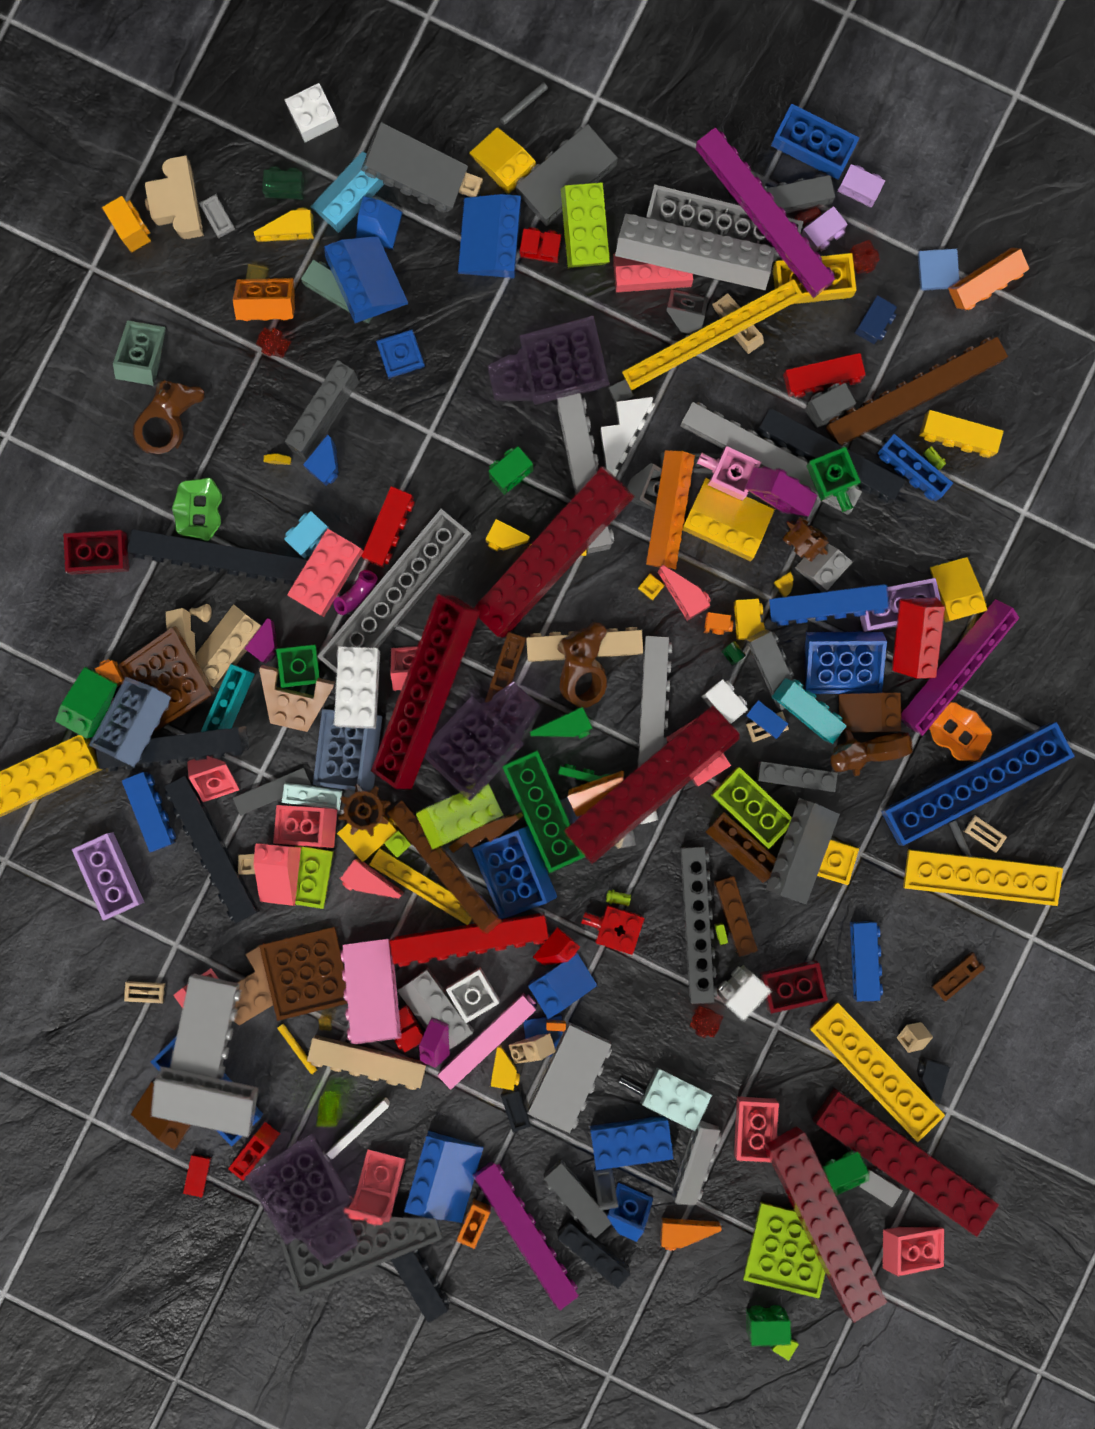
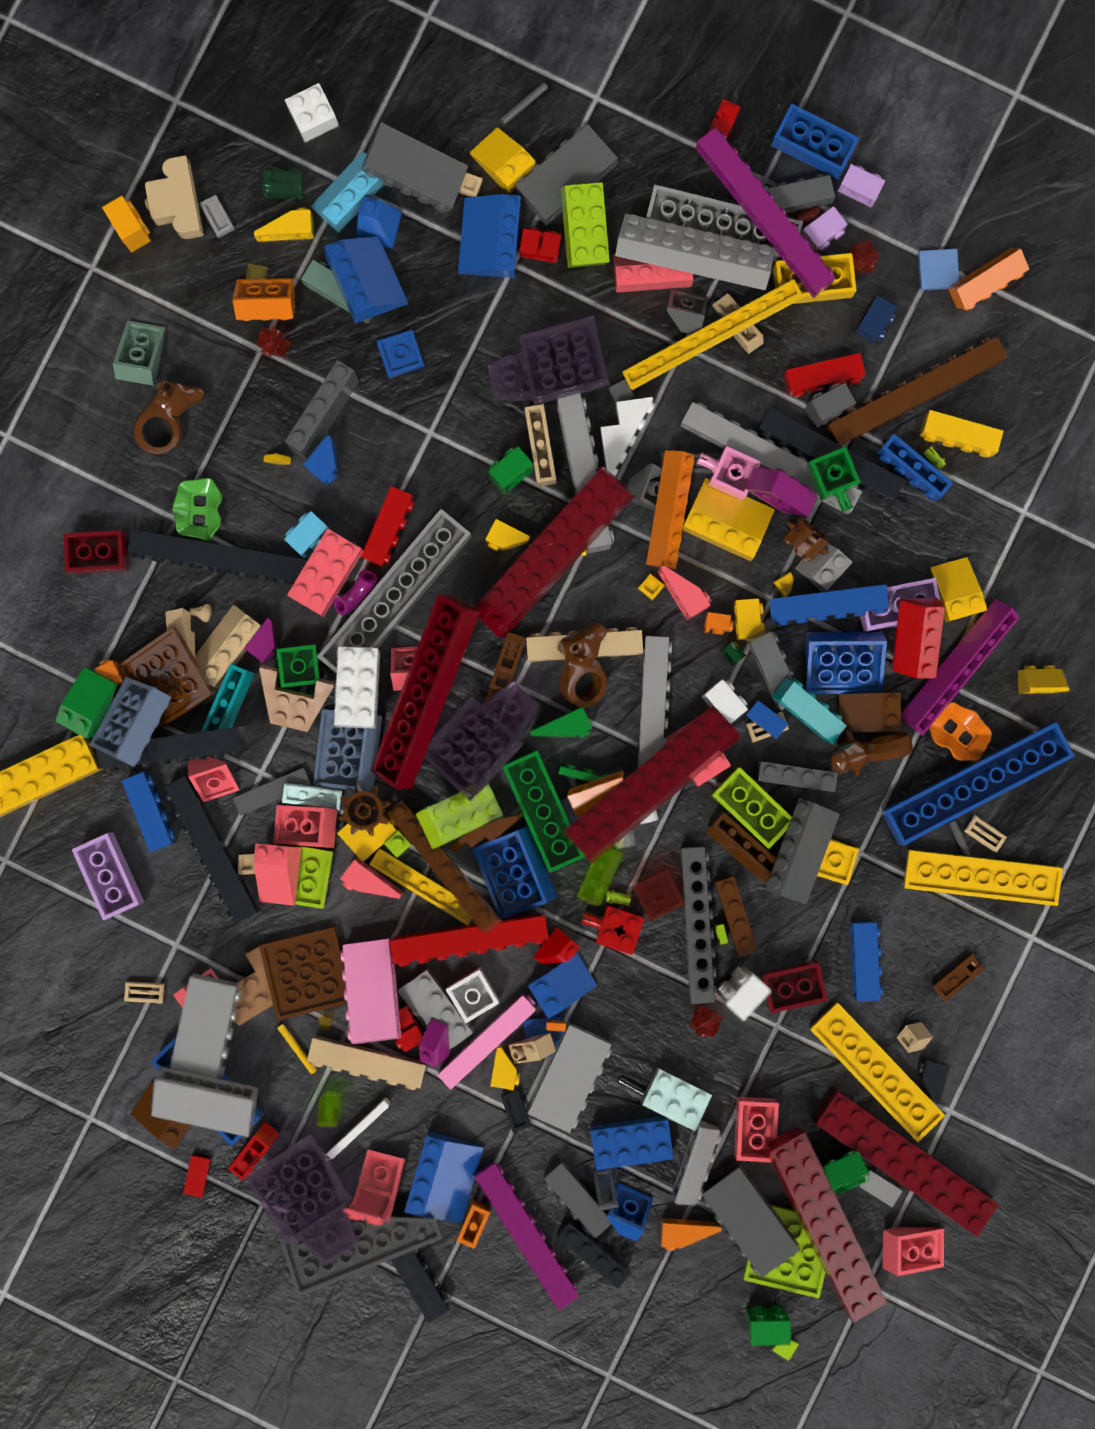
(540, 445): none -> tan brick
(599, 877): none -> clear neon green brick
(657, 894): none -> clear red brick
(725, 117): none -> red piece
(750, 1221): none -> dark grey brick
(1041, 680): none -> yellow slope

